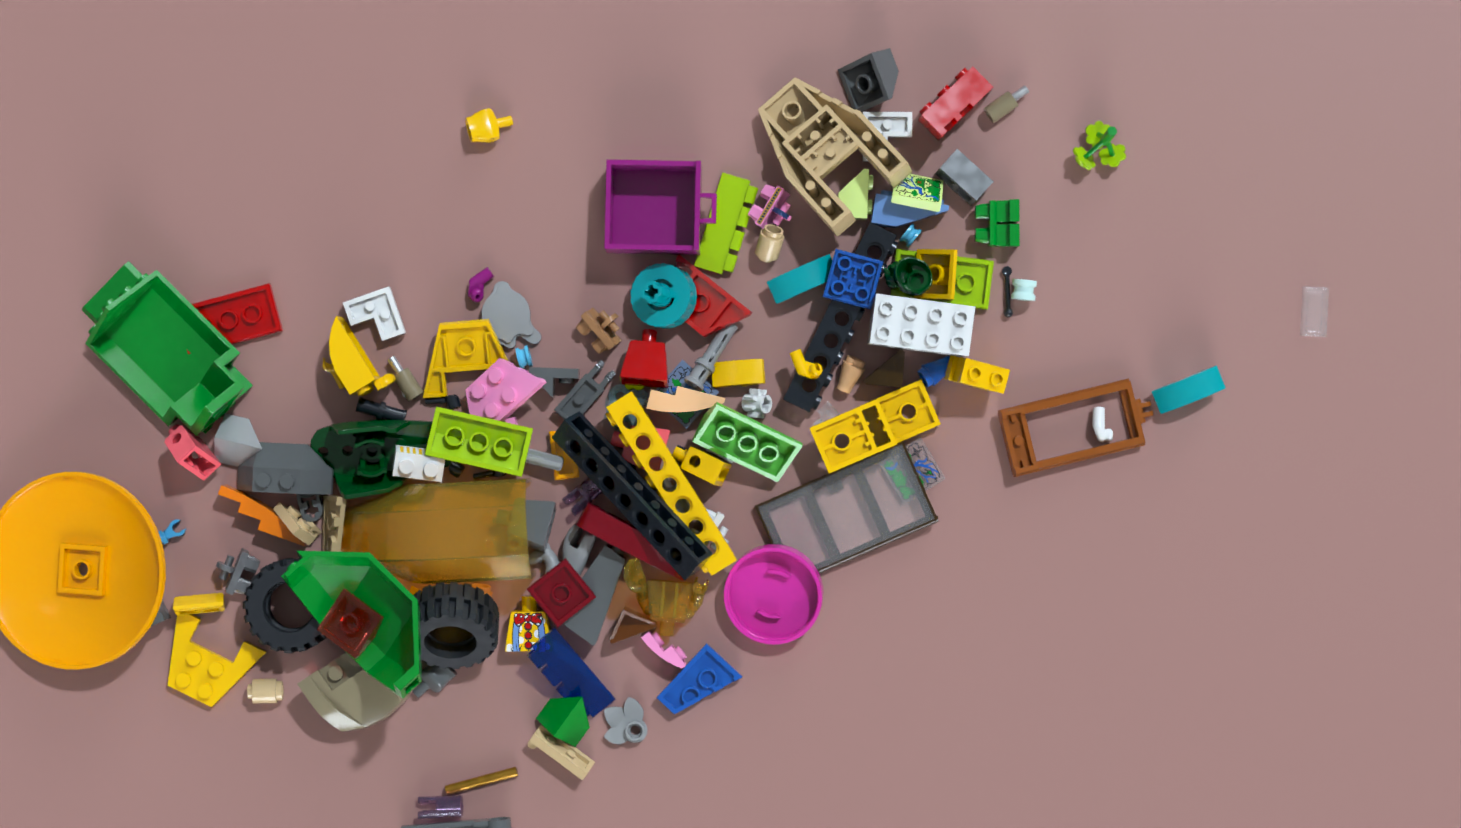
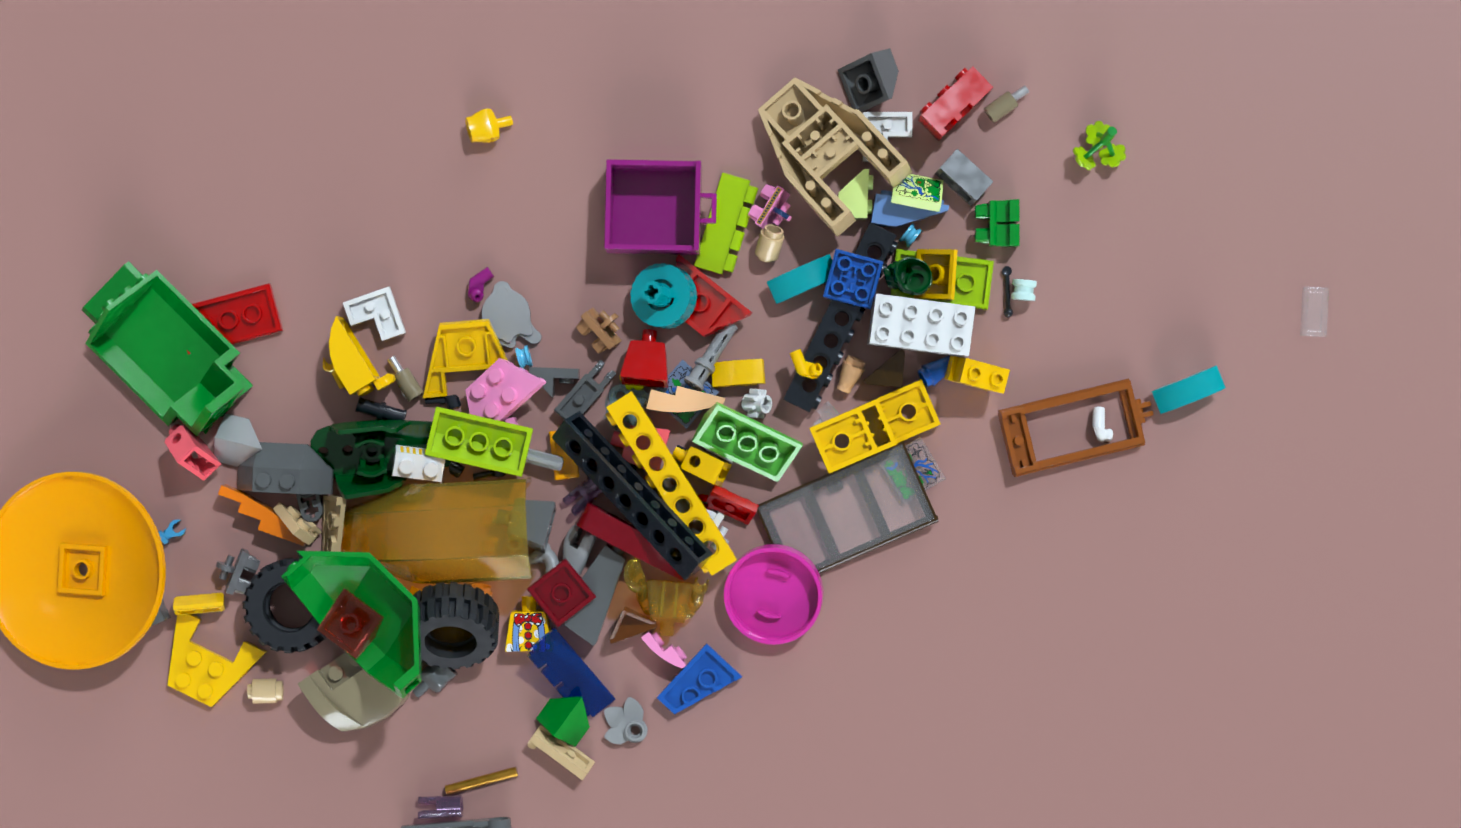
(729, 504): none -> red hinge

